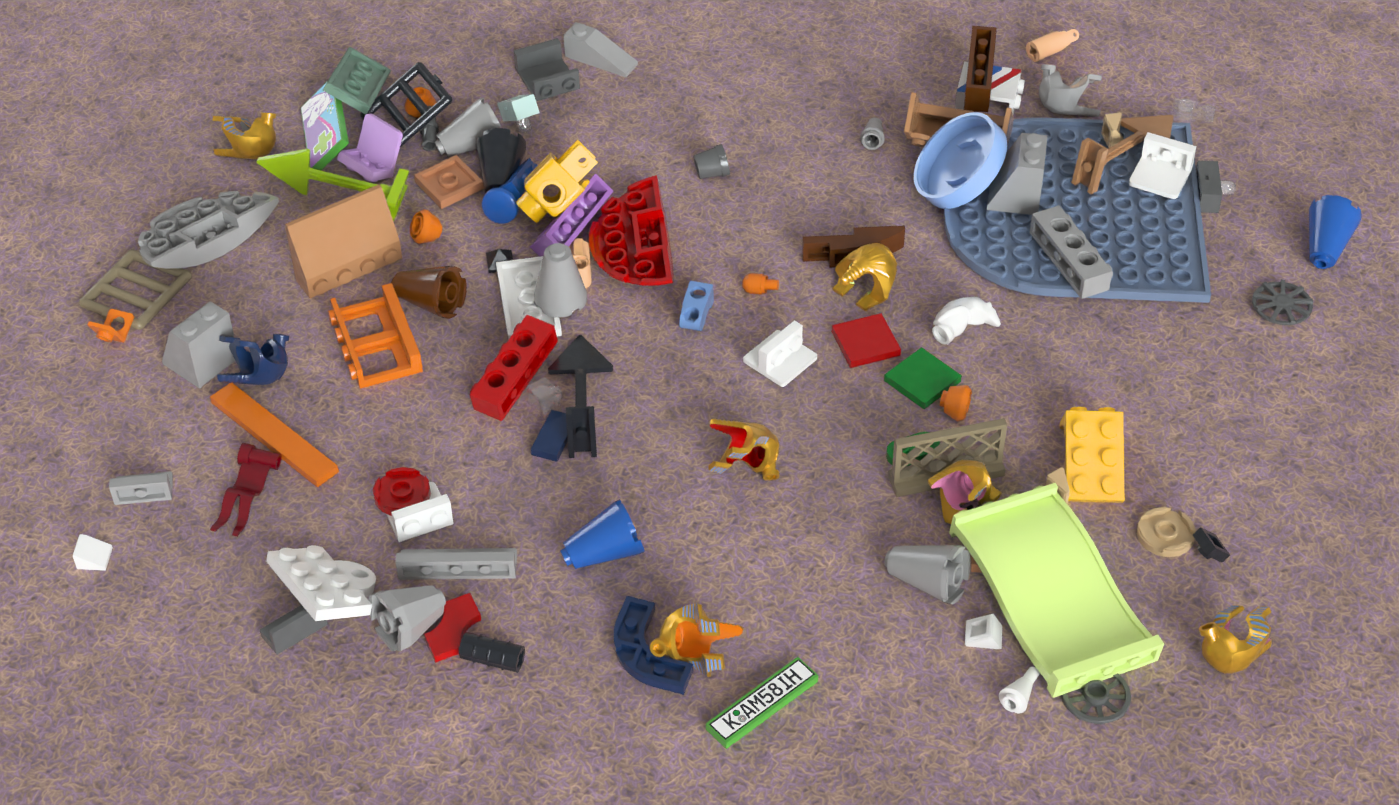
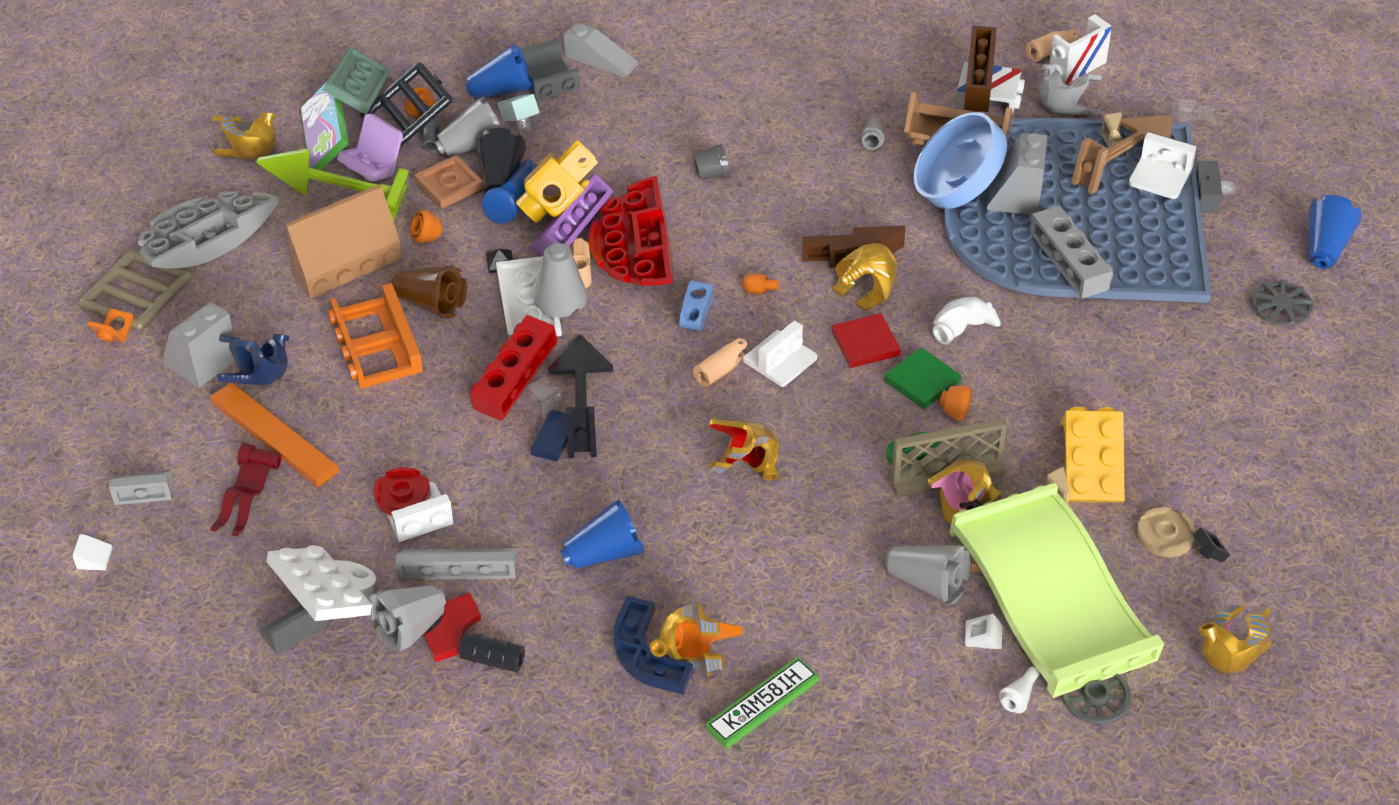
(501, 75): none -> blue cone
(719, 363): none -> light nougat piece
(1083, 54): none -> white panel

